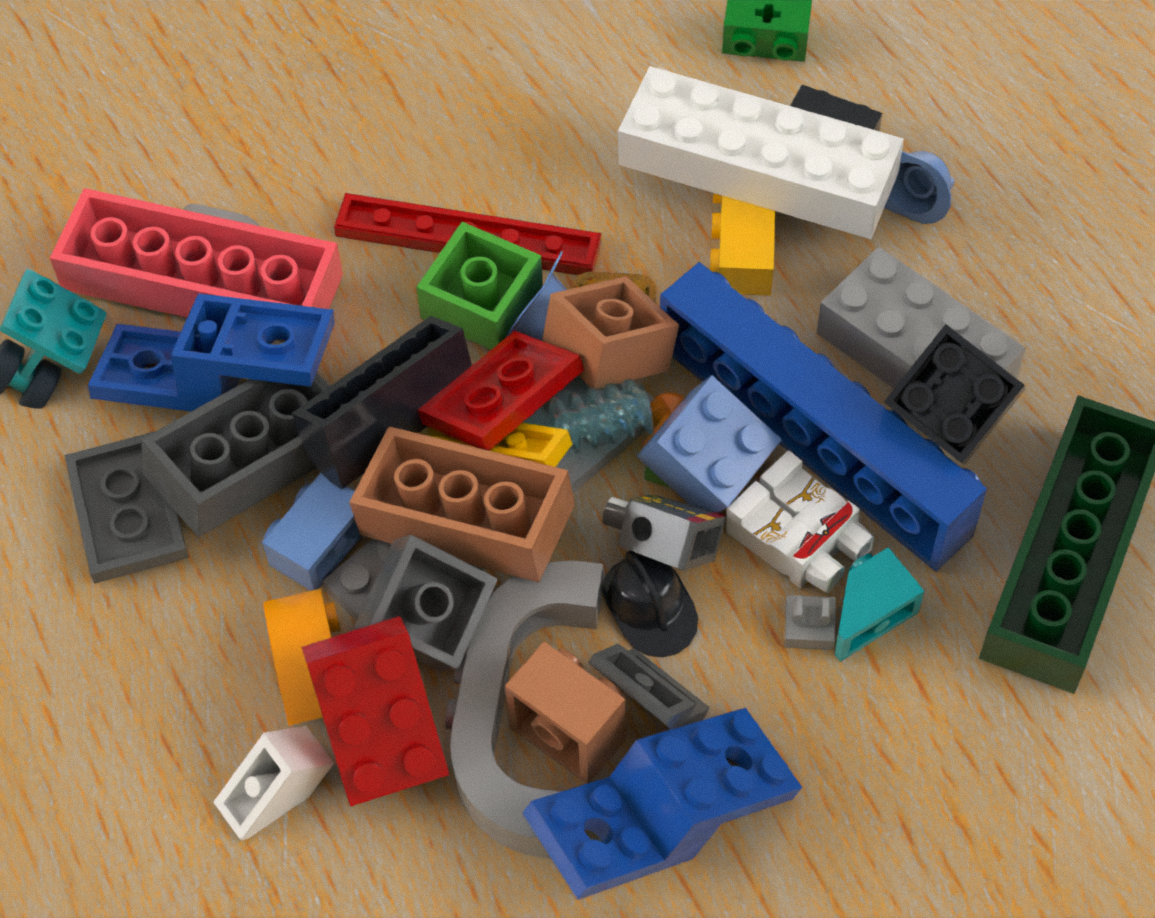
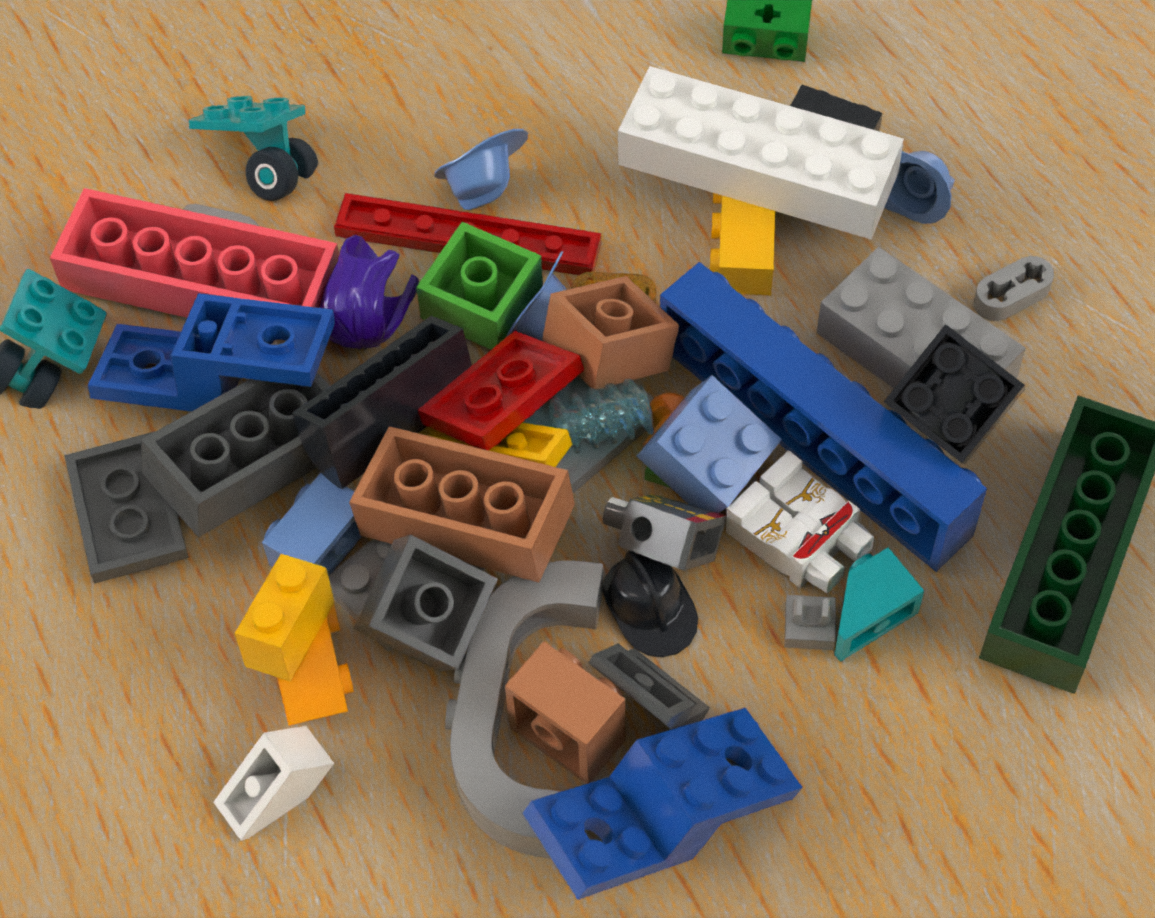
(279, 159): none -> plate
(285, 617): none -> yellow brick
(357, 296): none -> dark purple hair
(375, 710): red brick -> none
(484, 170): none -> medium blue piece
(1017, 293): none -> light grey beam

